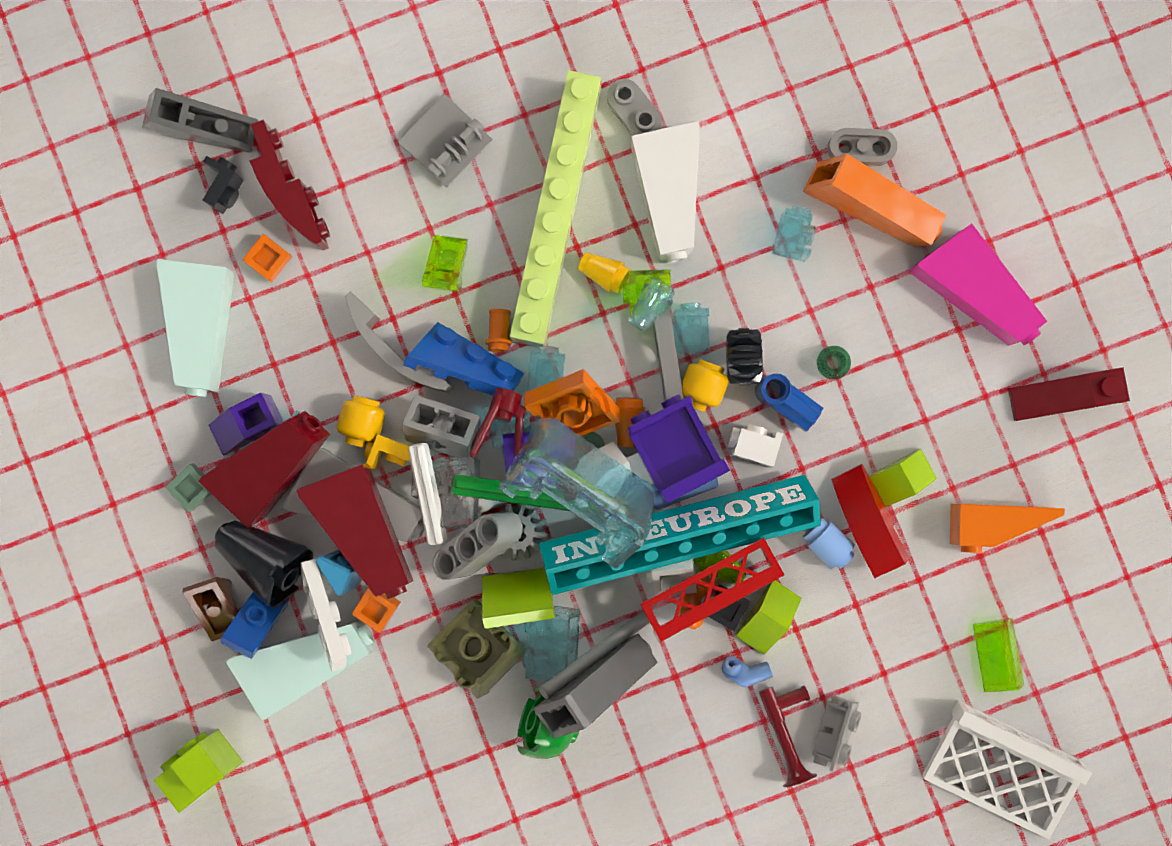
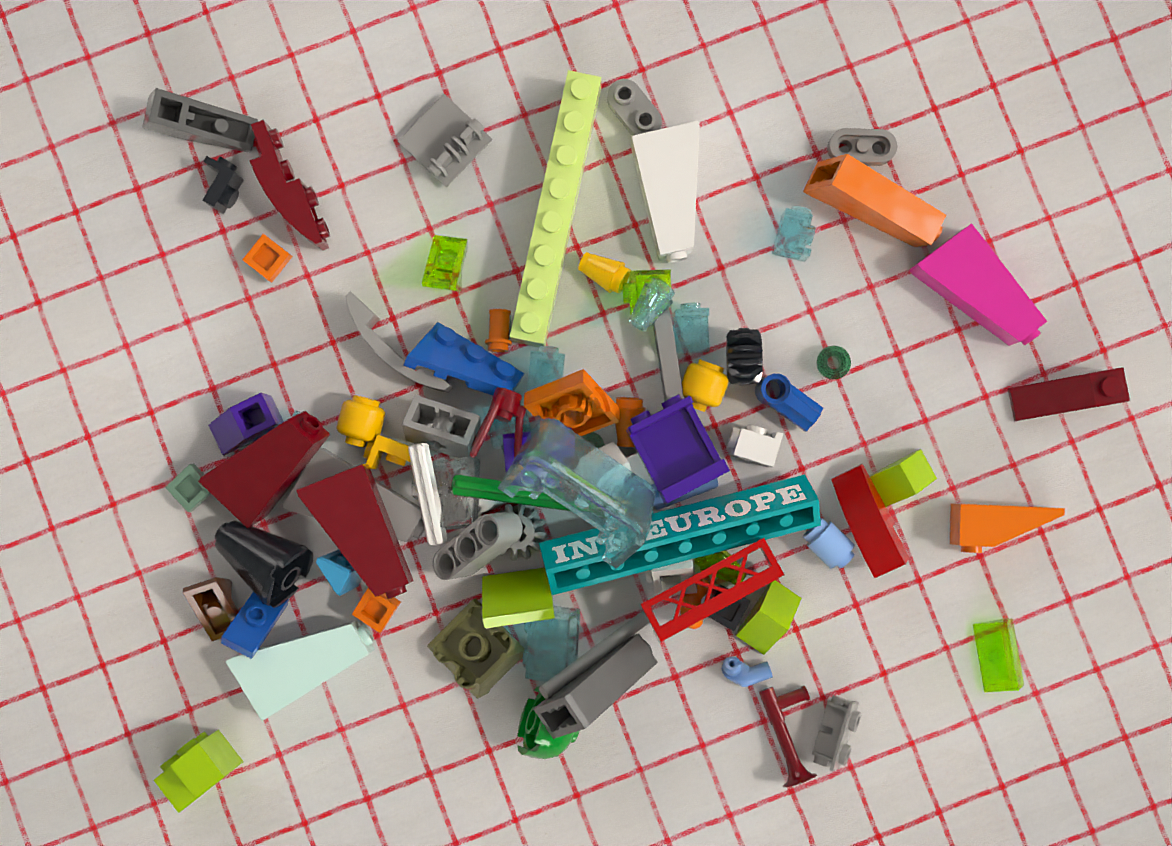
(196, 321): light aqua slope -> none
(334, 645): white wing -> none
(1019, 744): white fence -> none

